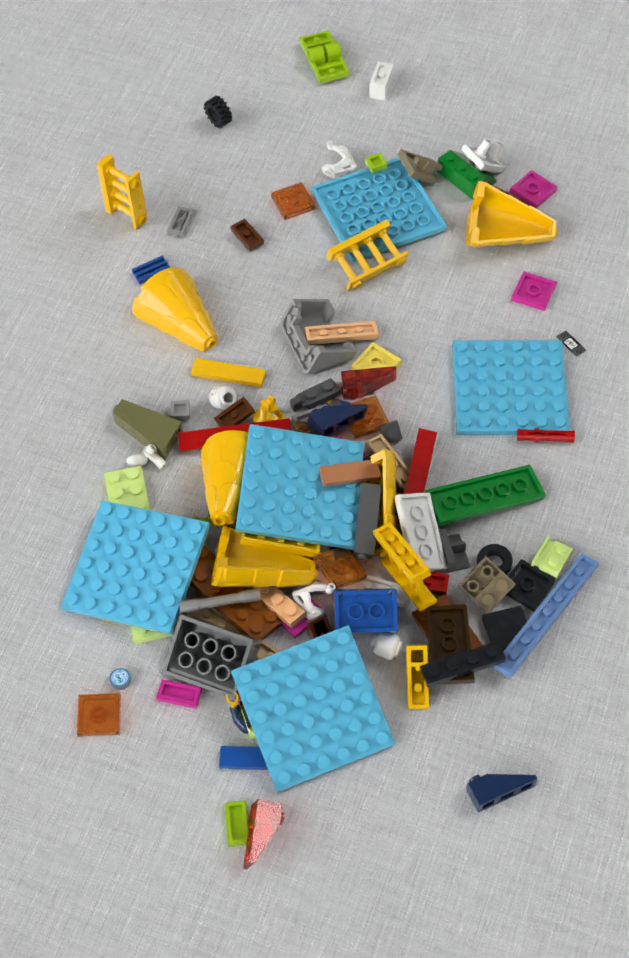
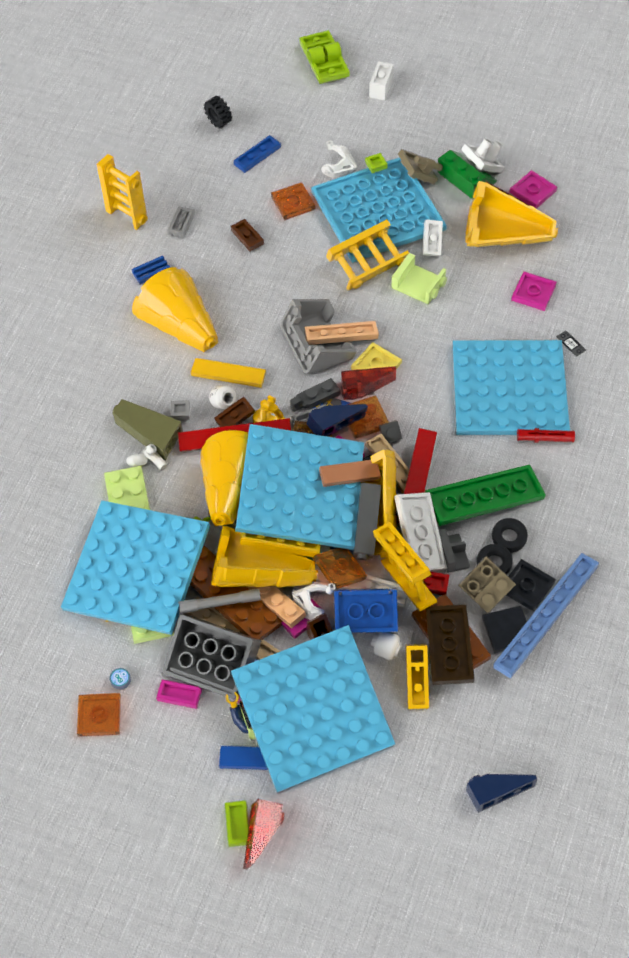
(257, 153): none -> blue tile
(417, 281): none -> yellowish green panel
(432, 238): none -> white plate
(462, 664): black plate -> none
(512, 524): none -> black tyre
(552, 557): yellowish green plate -> none

